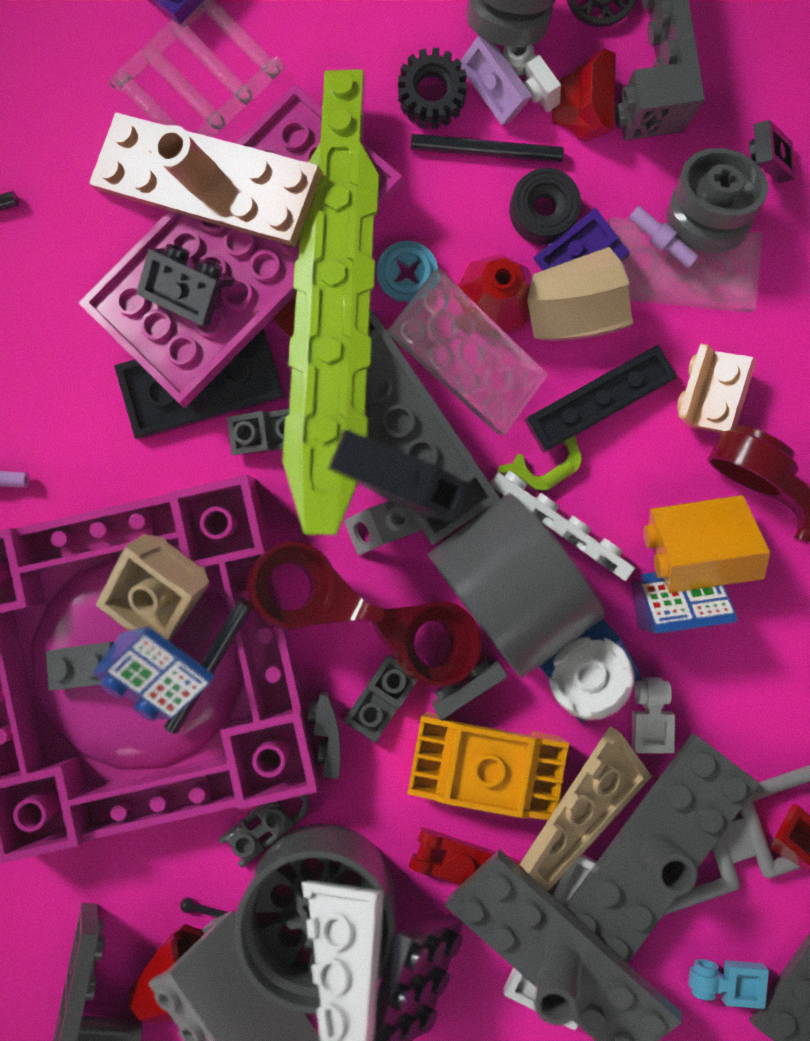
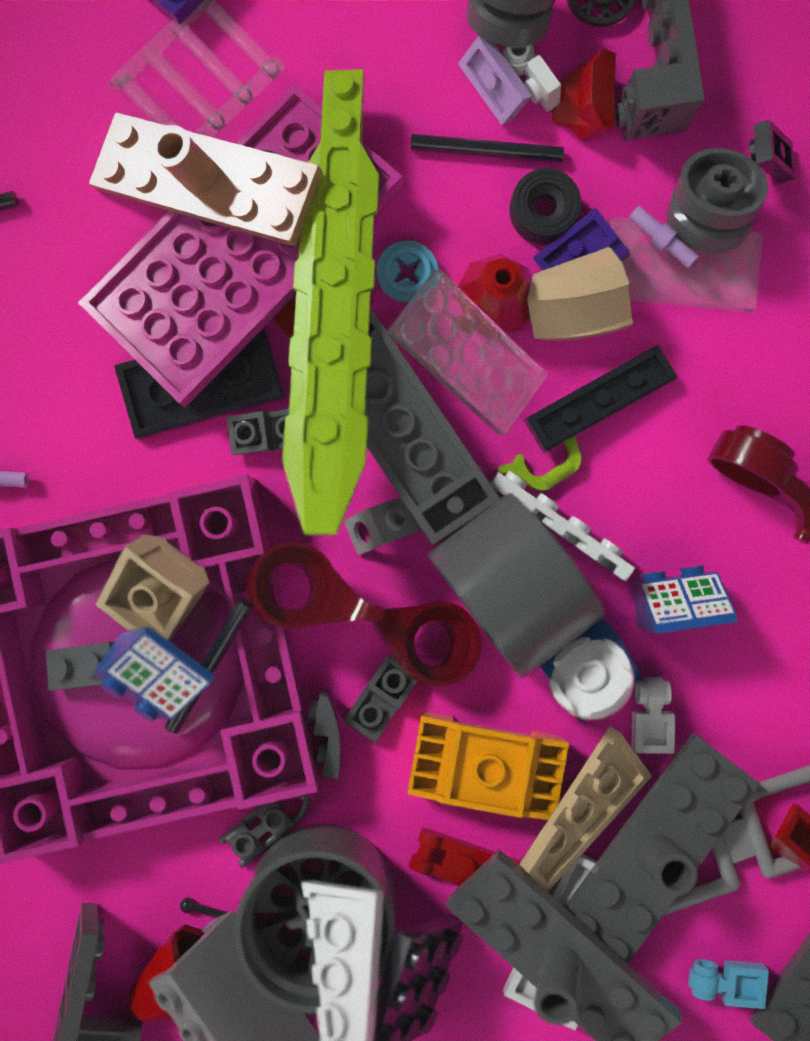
(182, 283): black bracket -> none
(399, 477): black slope -> none
(438, 67): black tyre -> none
(454, 696): dark grey plate -> none
(706, 544): light orange brick -> none
(715, 390): light nougat bracket -> none

